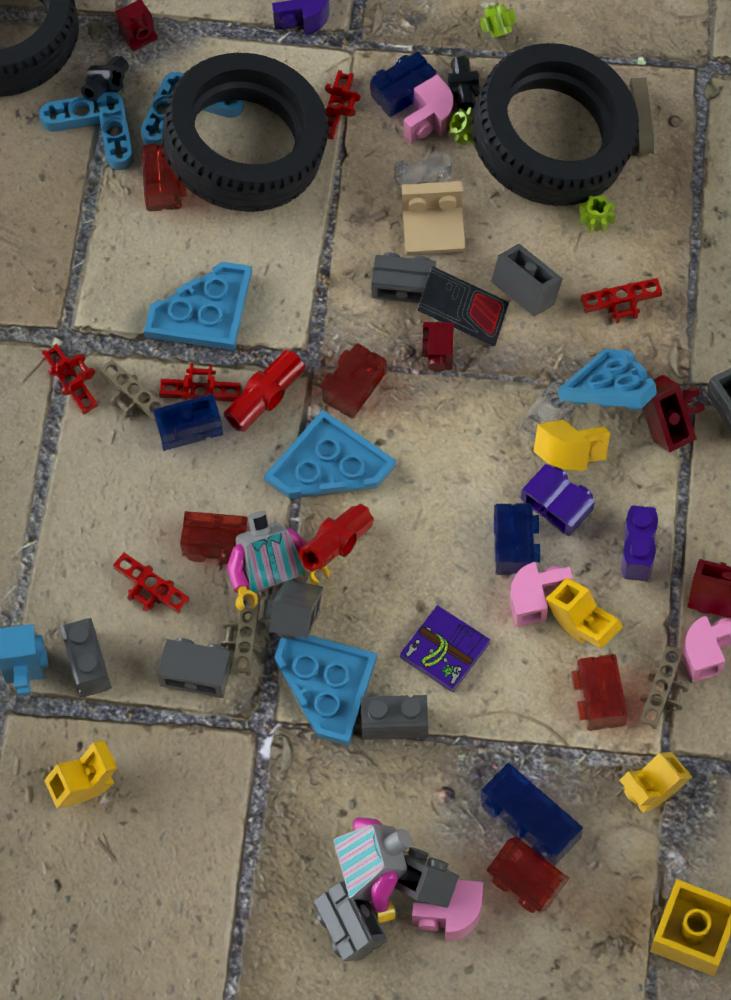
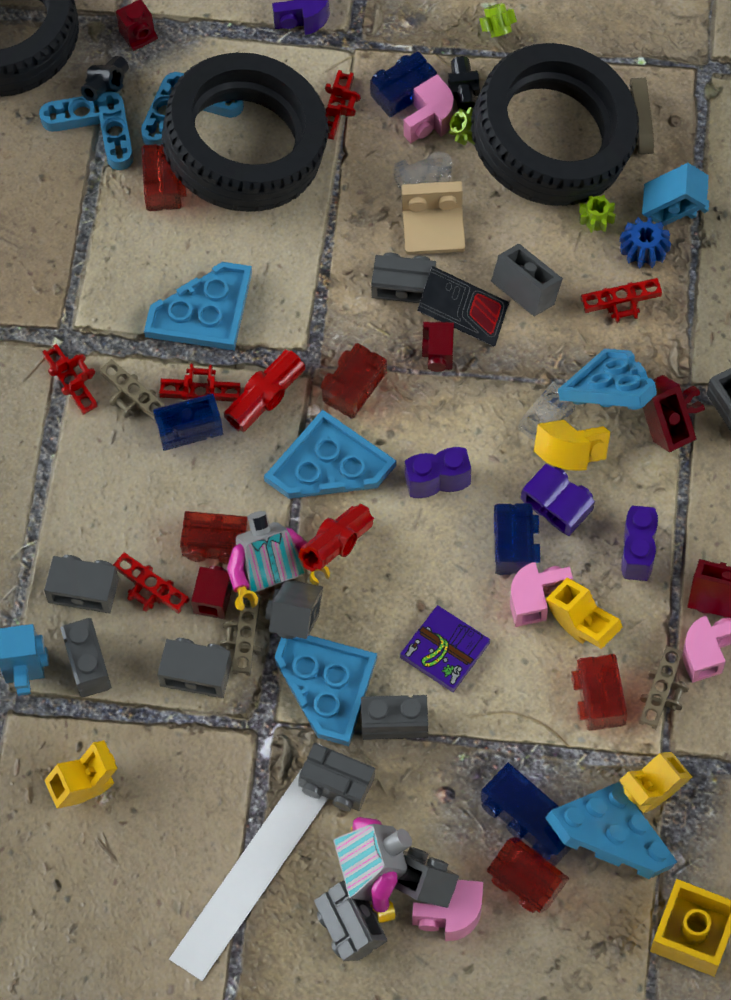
(81, 583): none -> dark grey brick
(212, 592): none -> dark red brick
(247, 881): none -> white sticker
(336, 778): none -> dark grey brick
(432, 473): none -> dark purple brick
(613, 830): none -> dark azure plate
(645, 242): none -> blue gear
(676, 195): none -> dark azure brick

